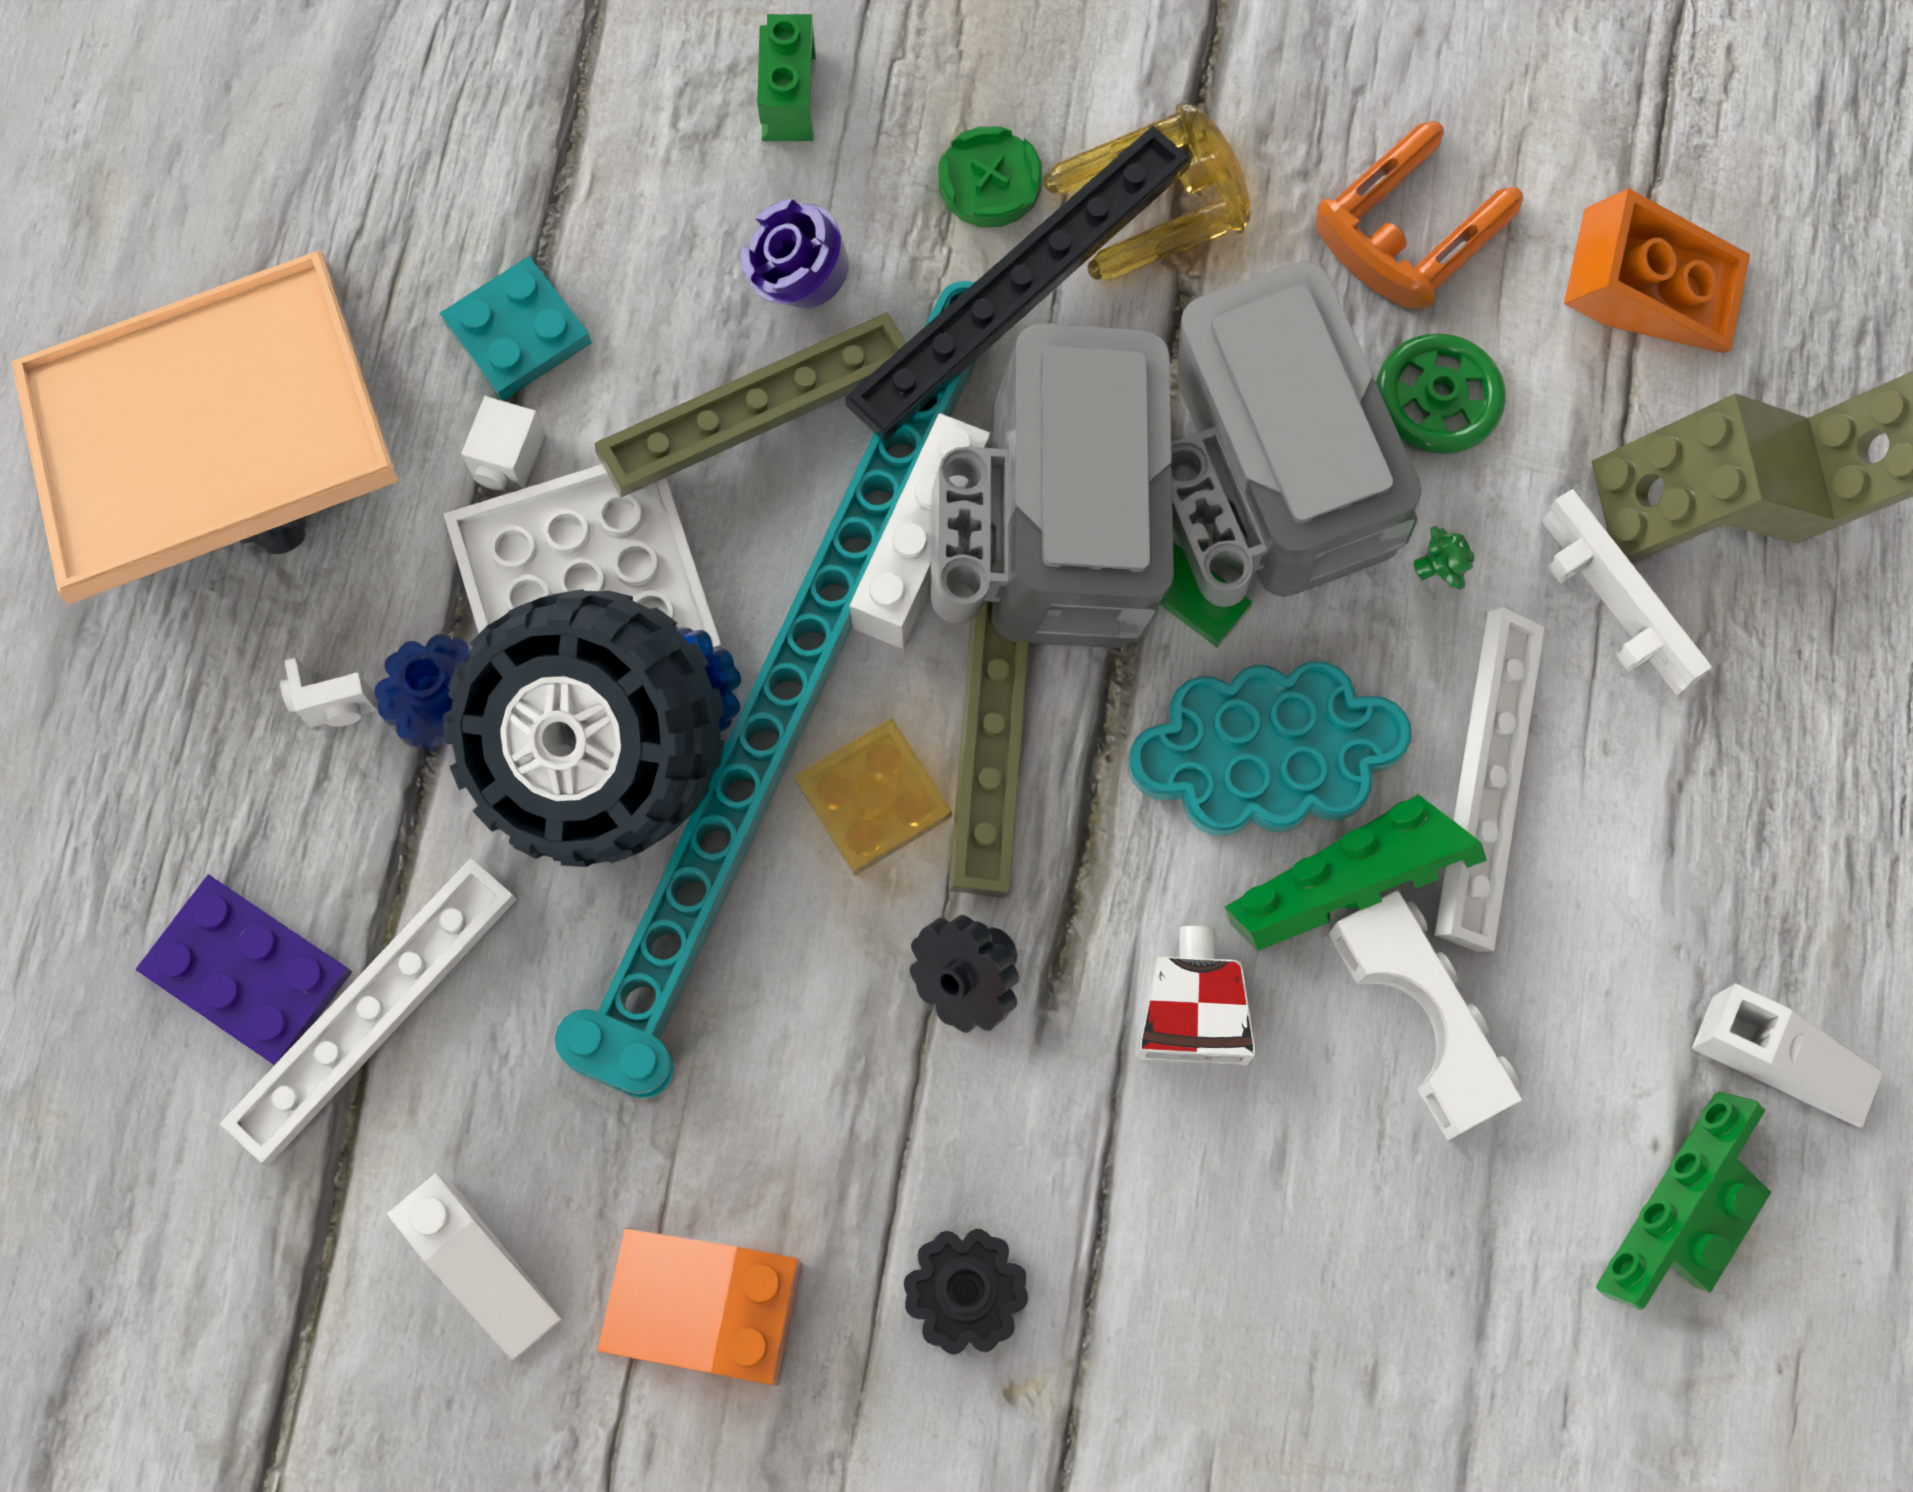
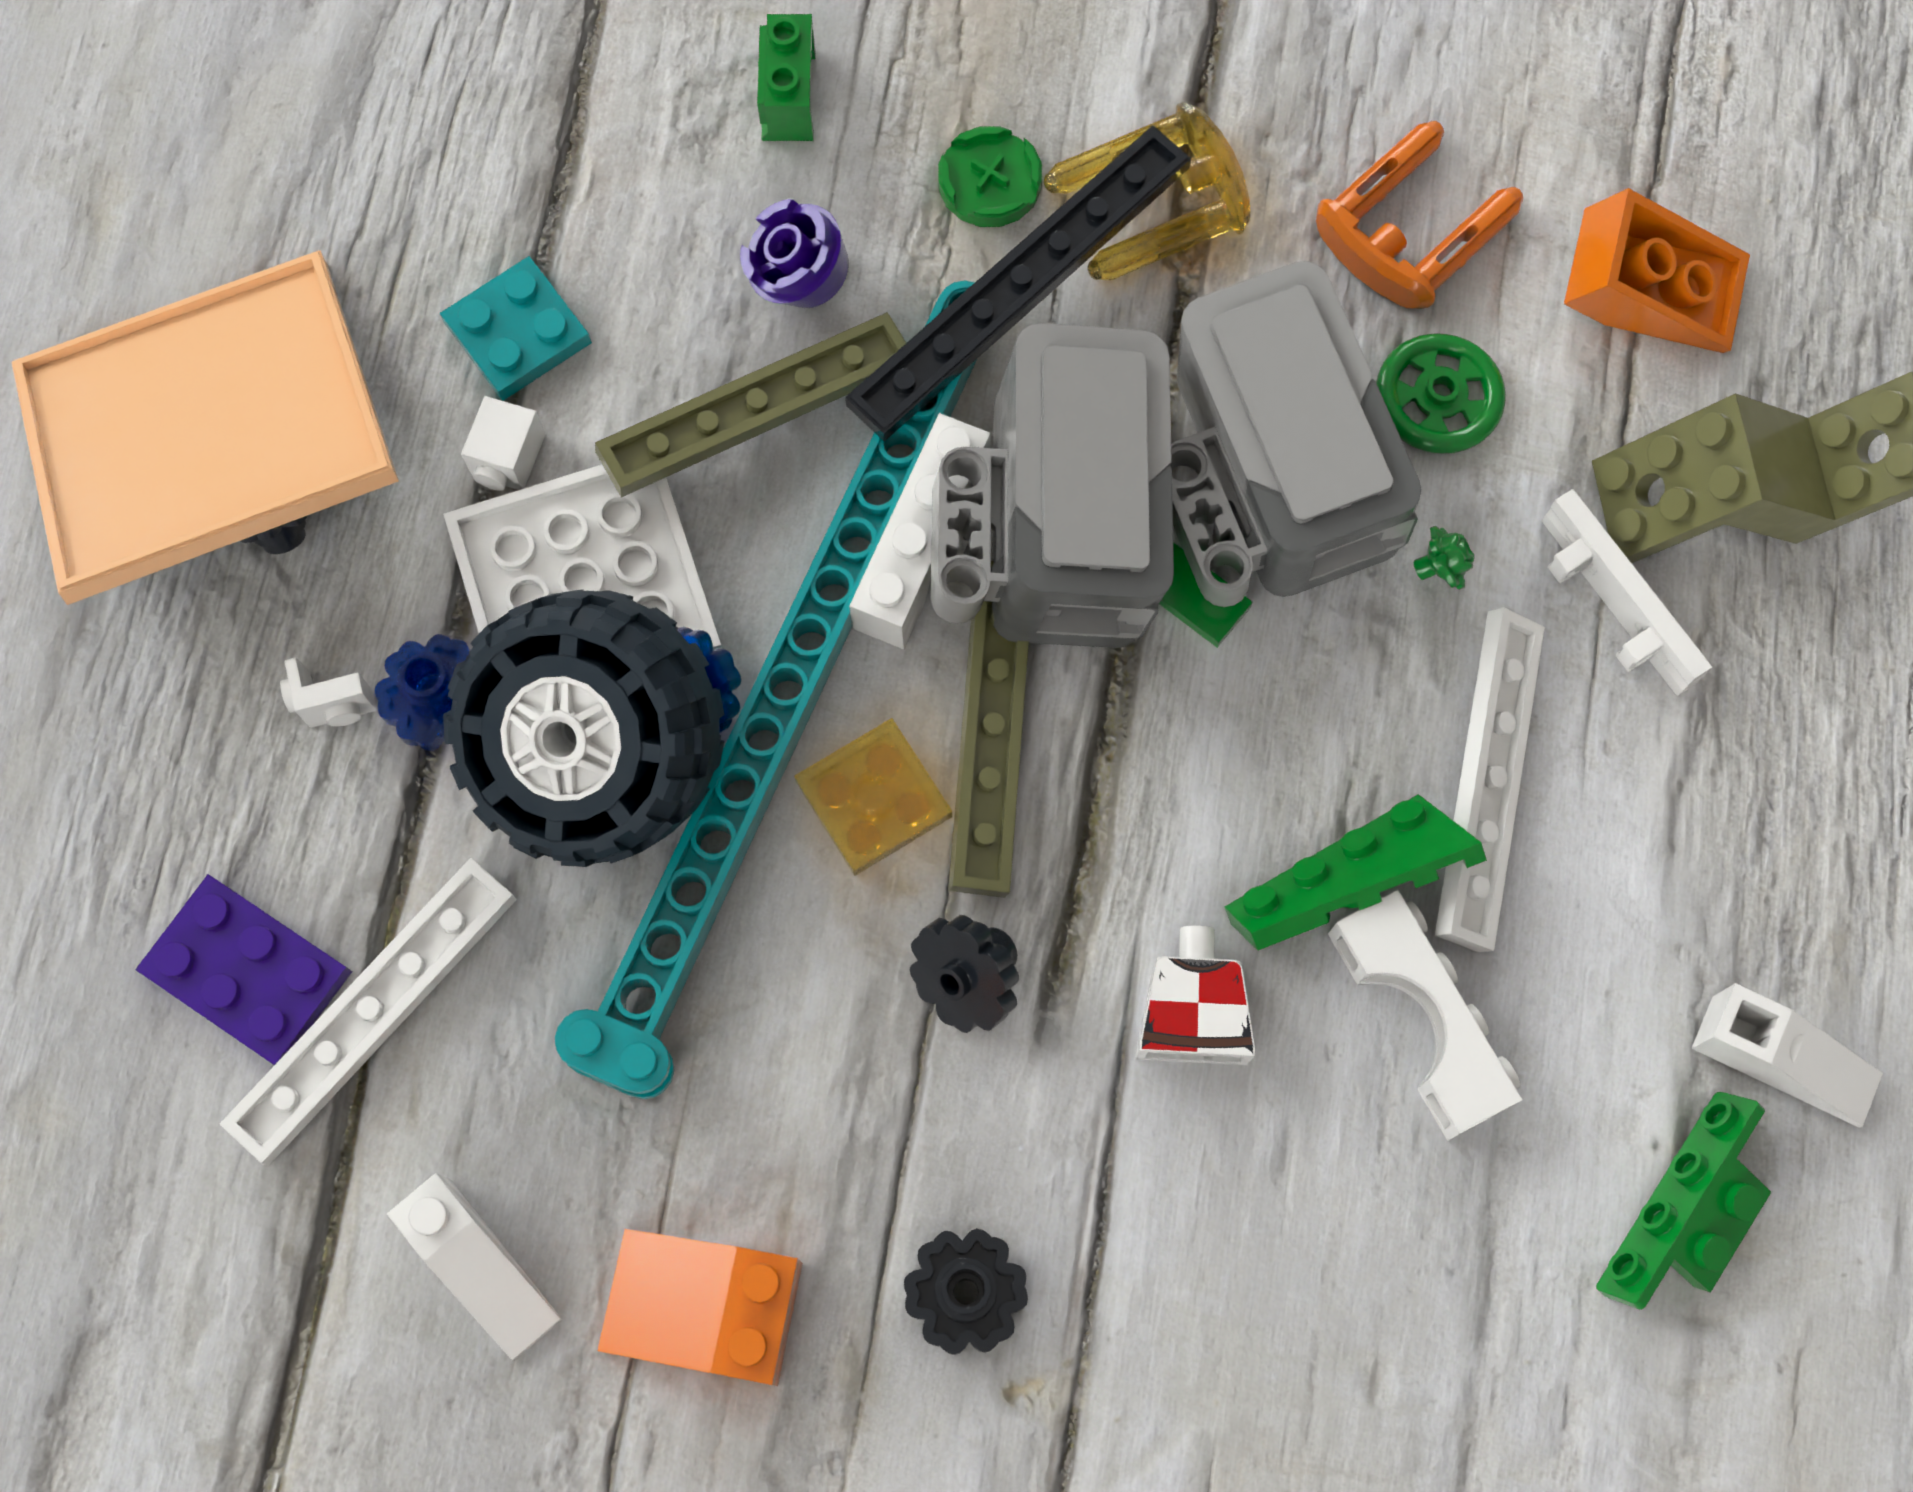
(1269, 748): teal plate -> none

